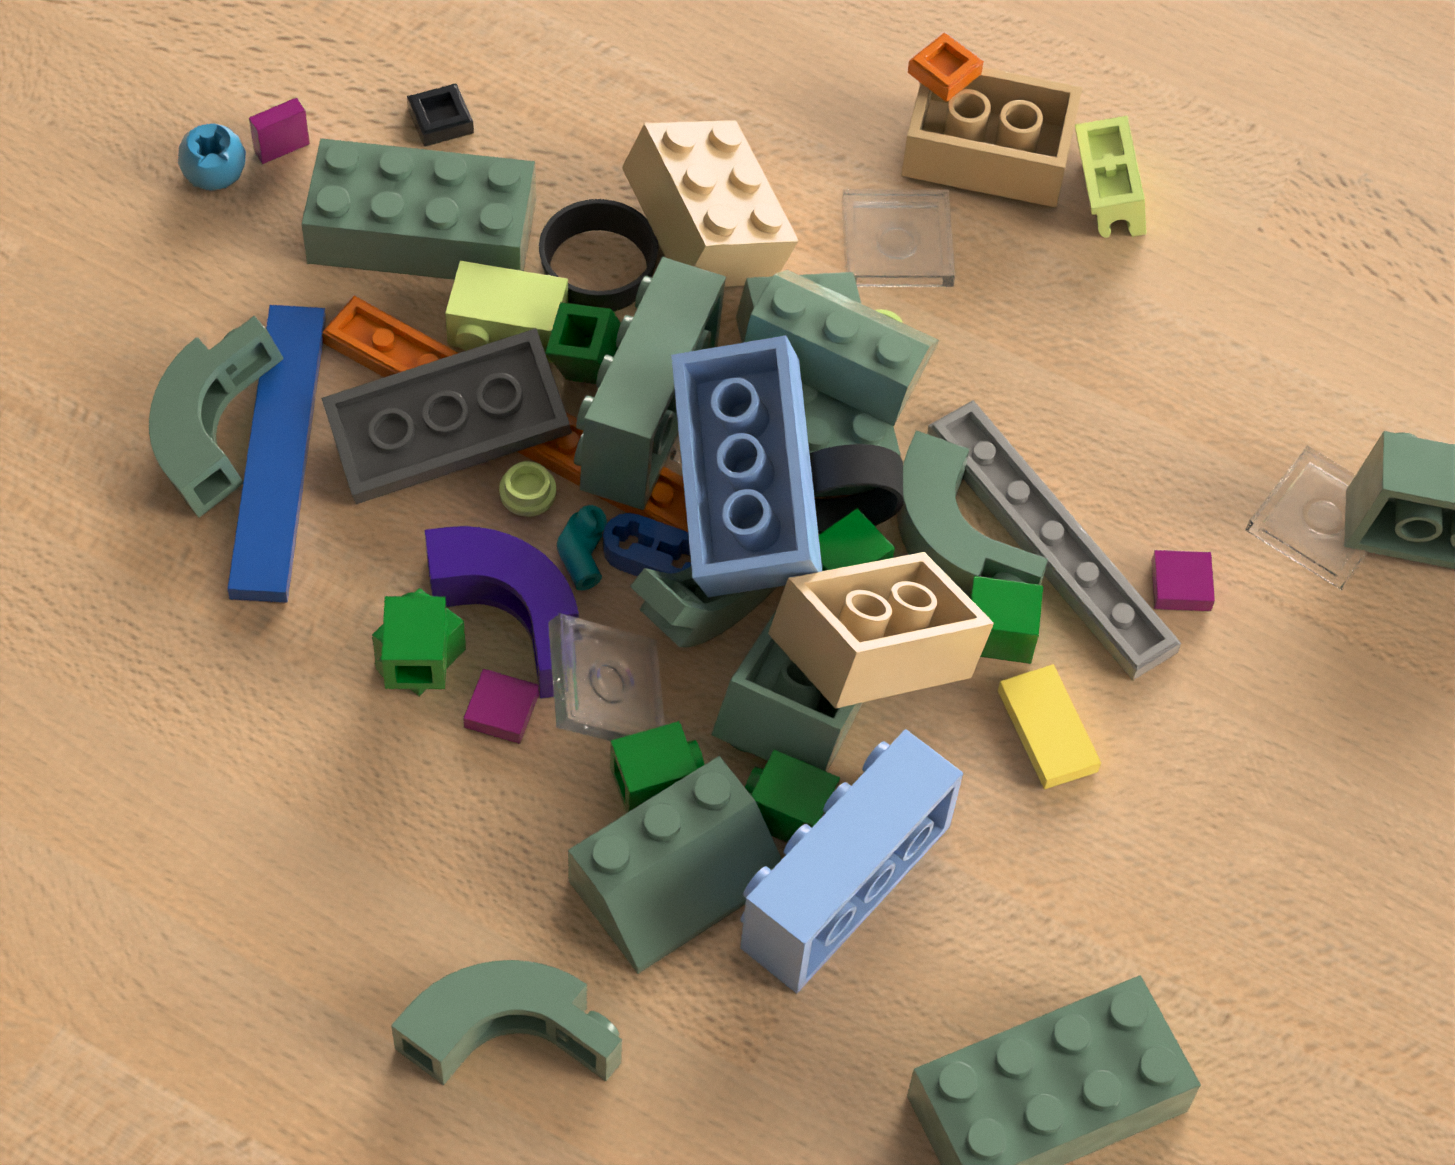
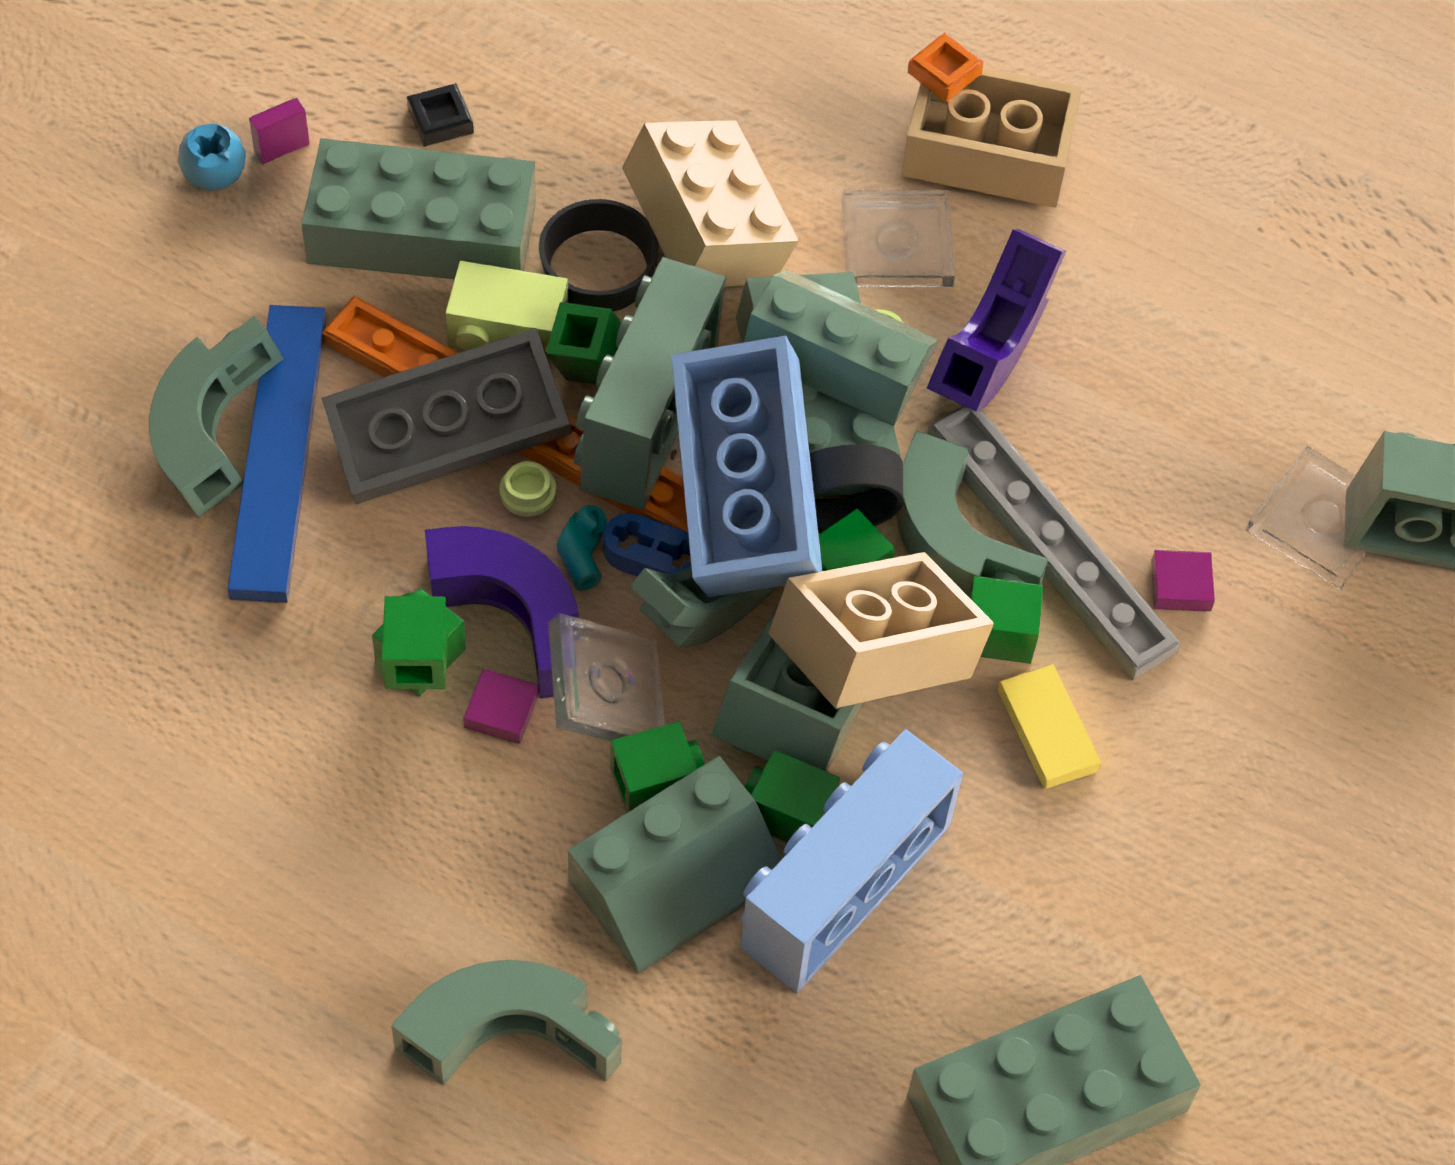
(990, 344): none -> dark purple arch
(1112, 174): yellowish green hinge -> none

